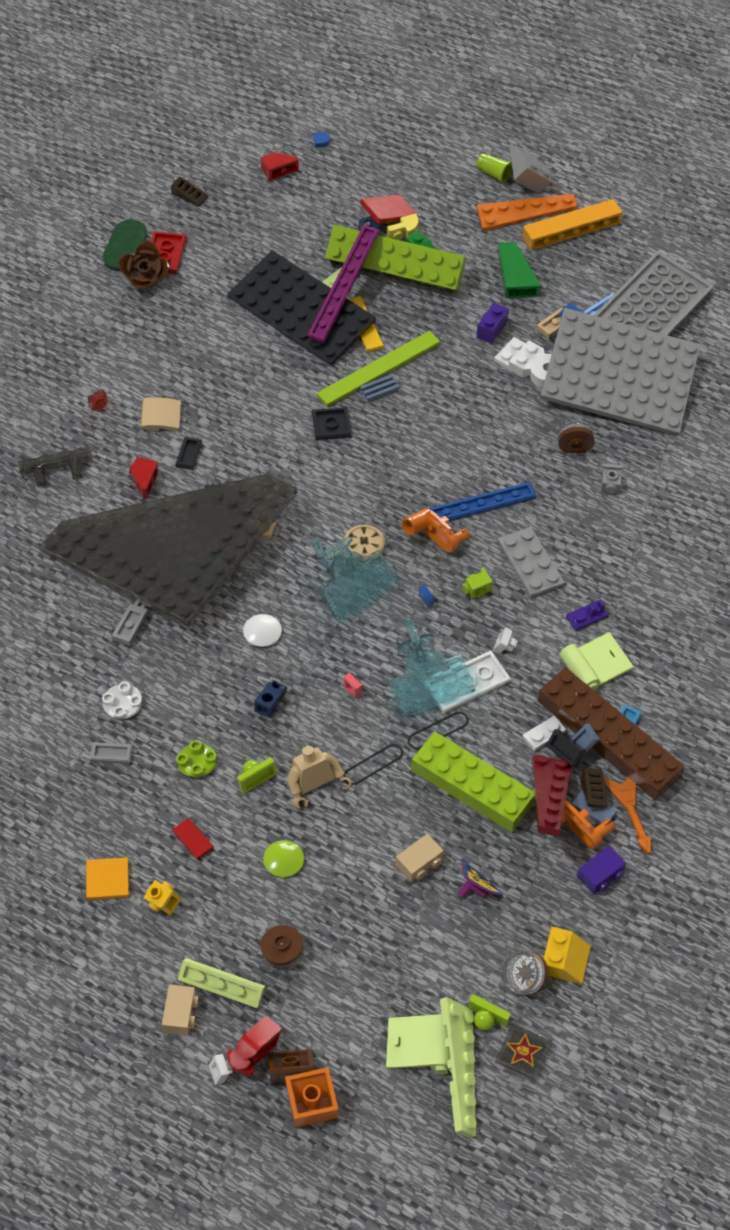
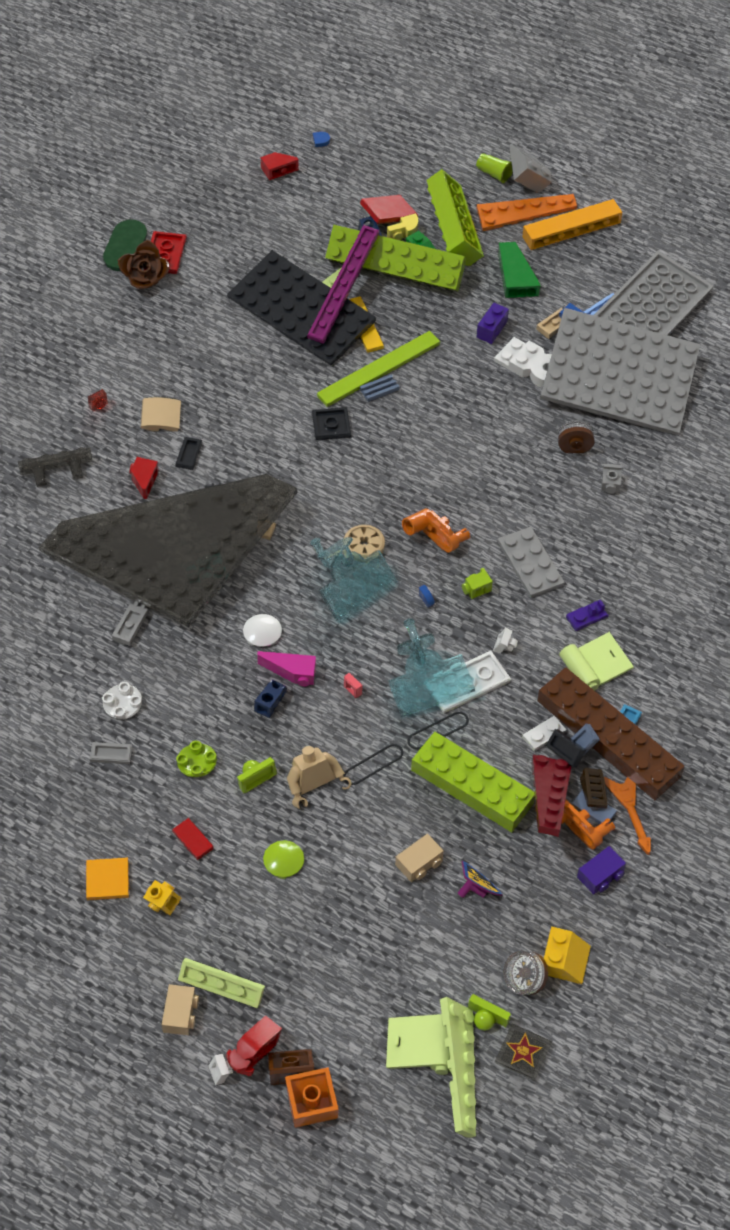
(178, 189): dark brown slope -> none
(282, 947): reddish brown piece -> none
(293, 667): none -> dark pink slope
(454, 217): none -> lime brick
(485, 502): blue tile -> none

